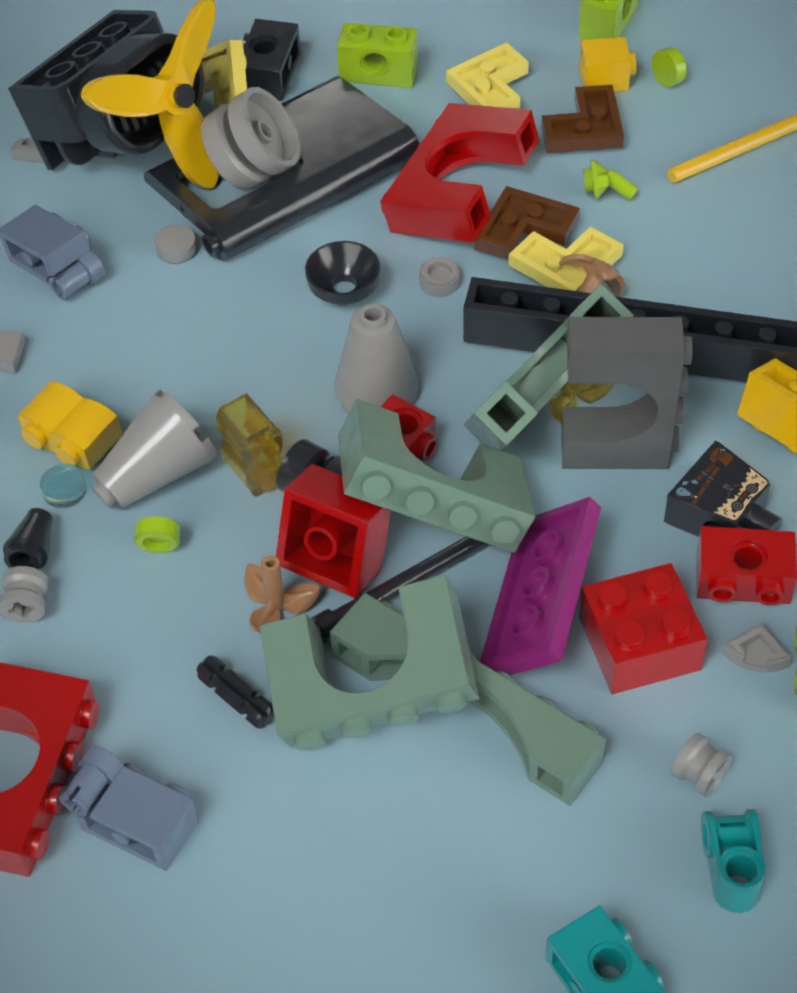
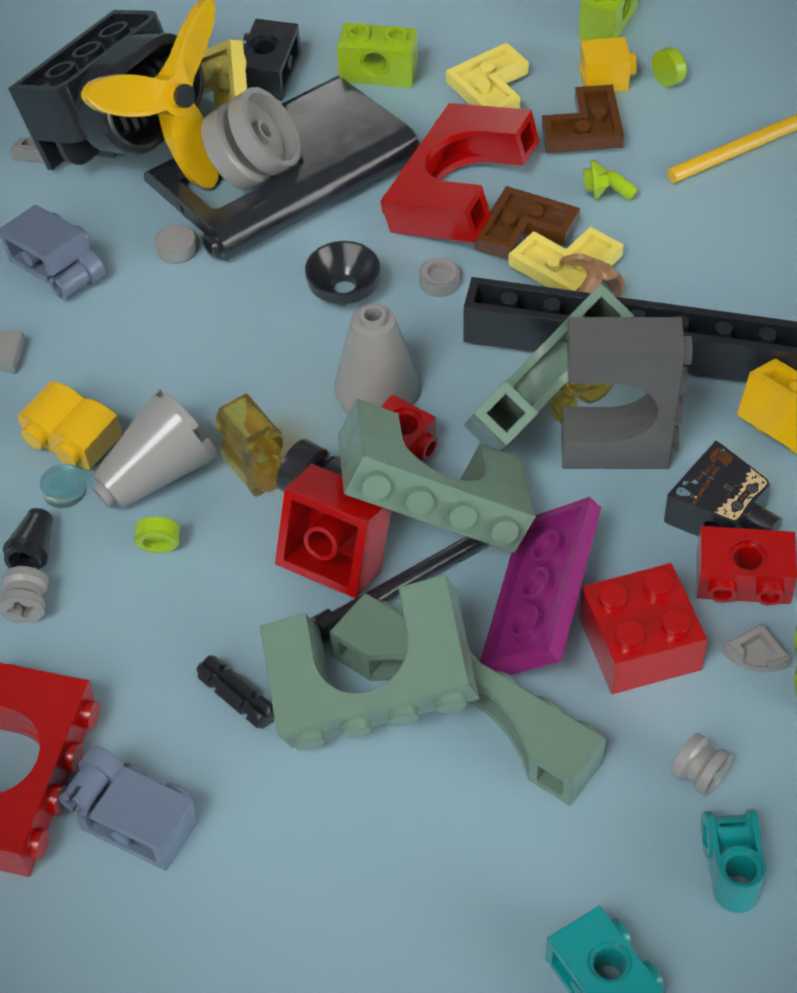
(266, 587): medium nougat plant -> none

